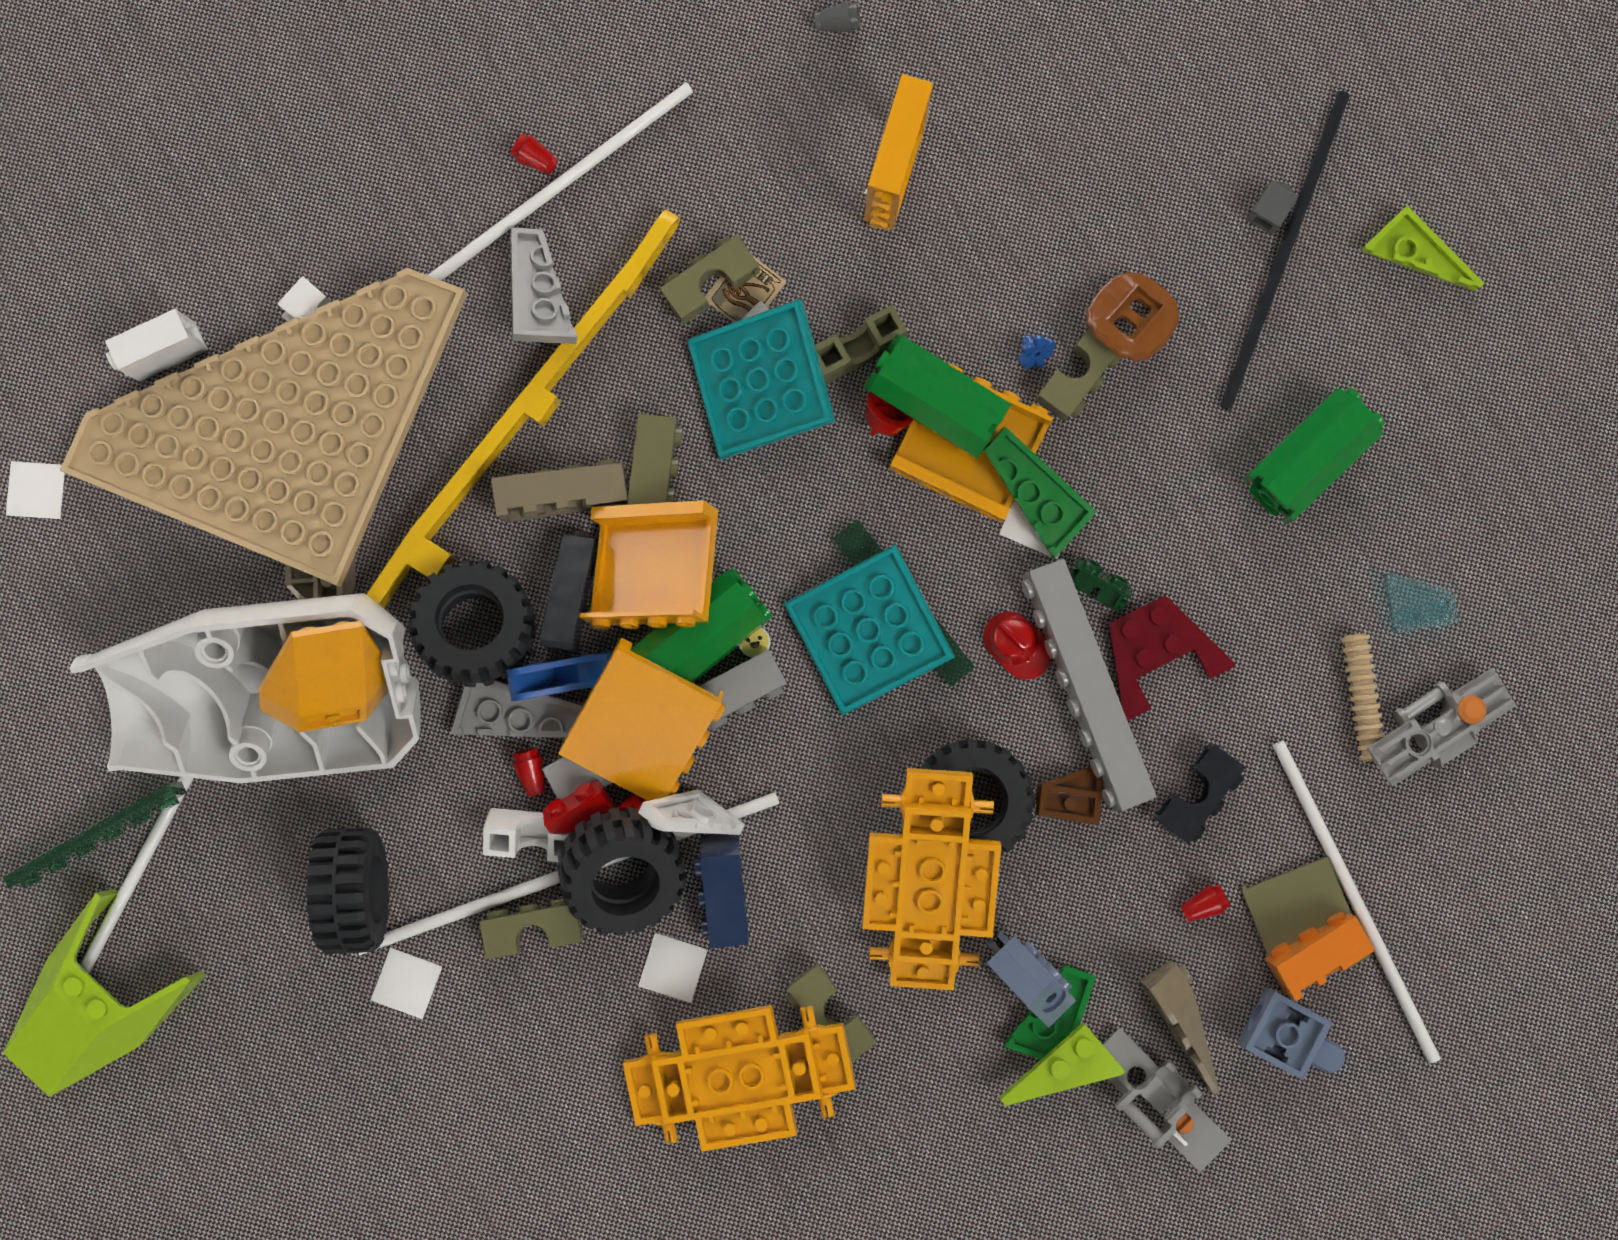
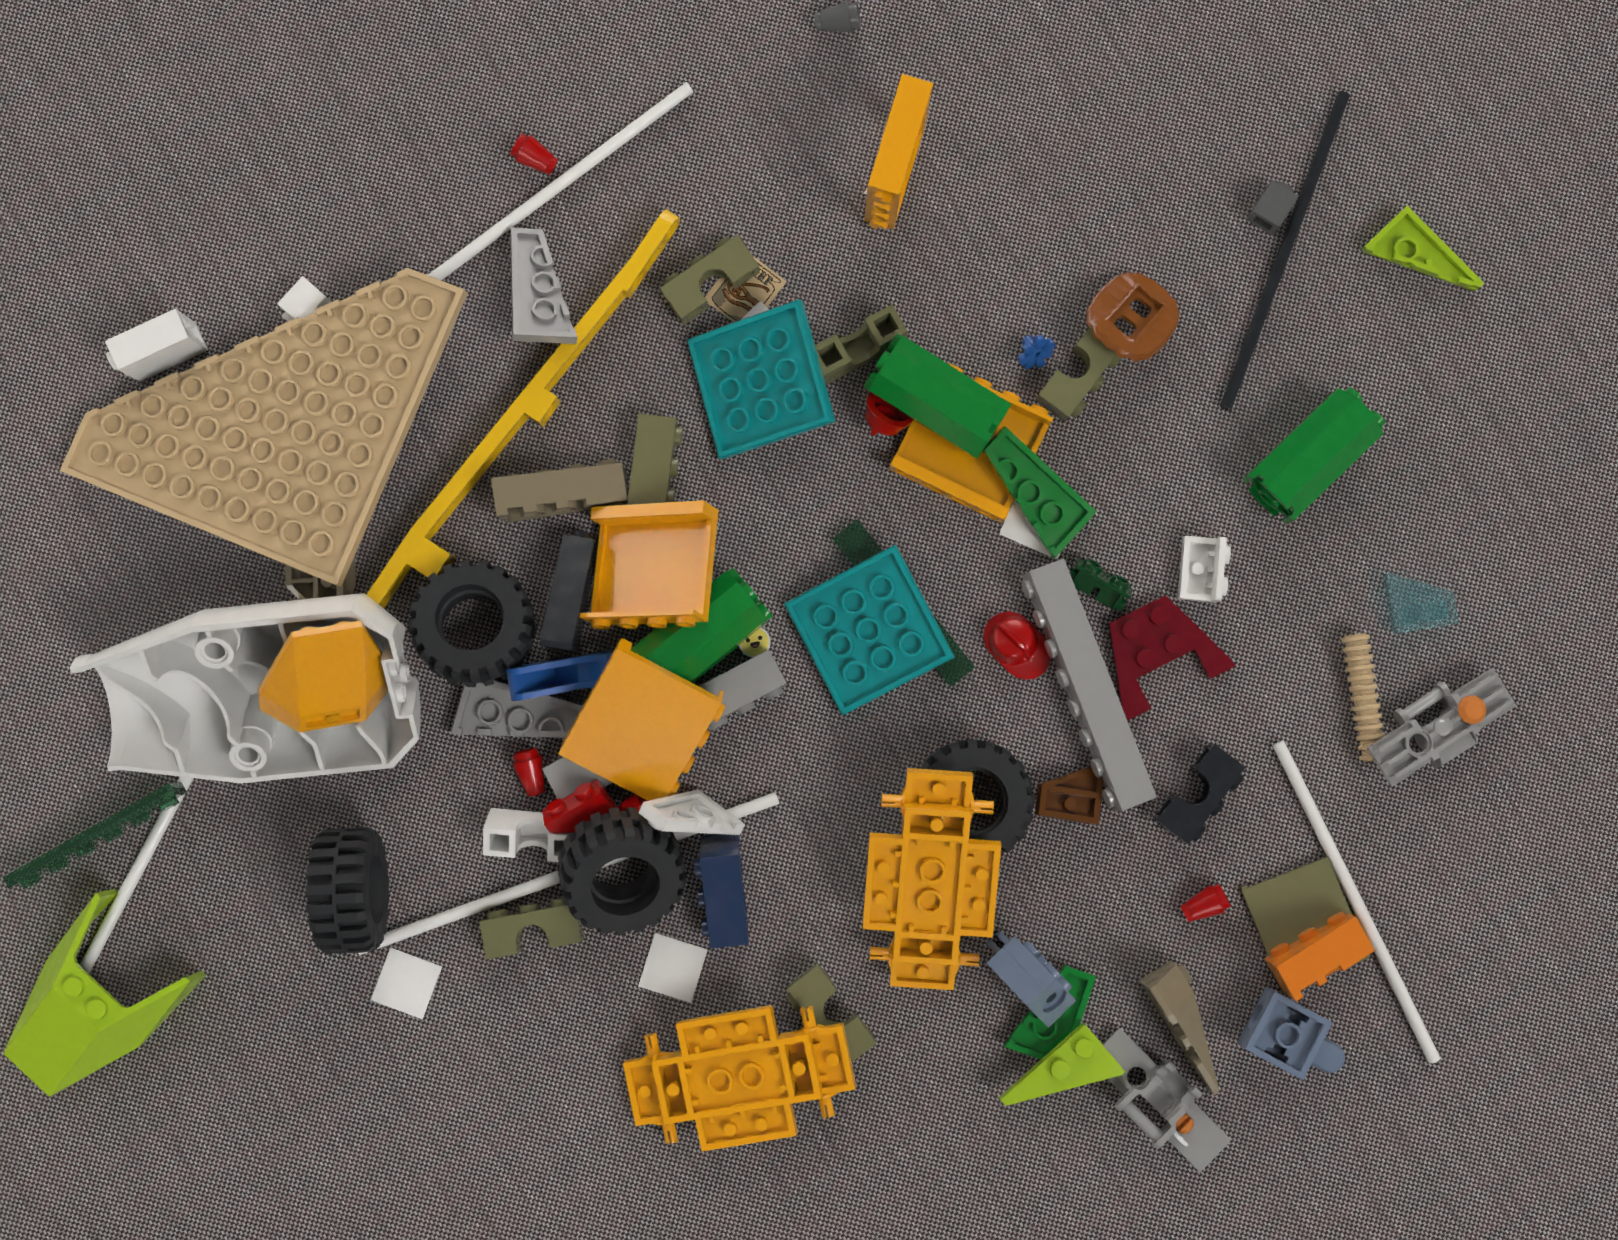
(35, 490): white sticker -> none
(1203, 569): none -> white bracket

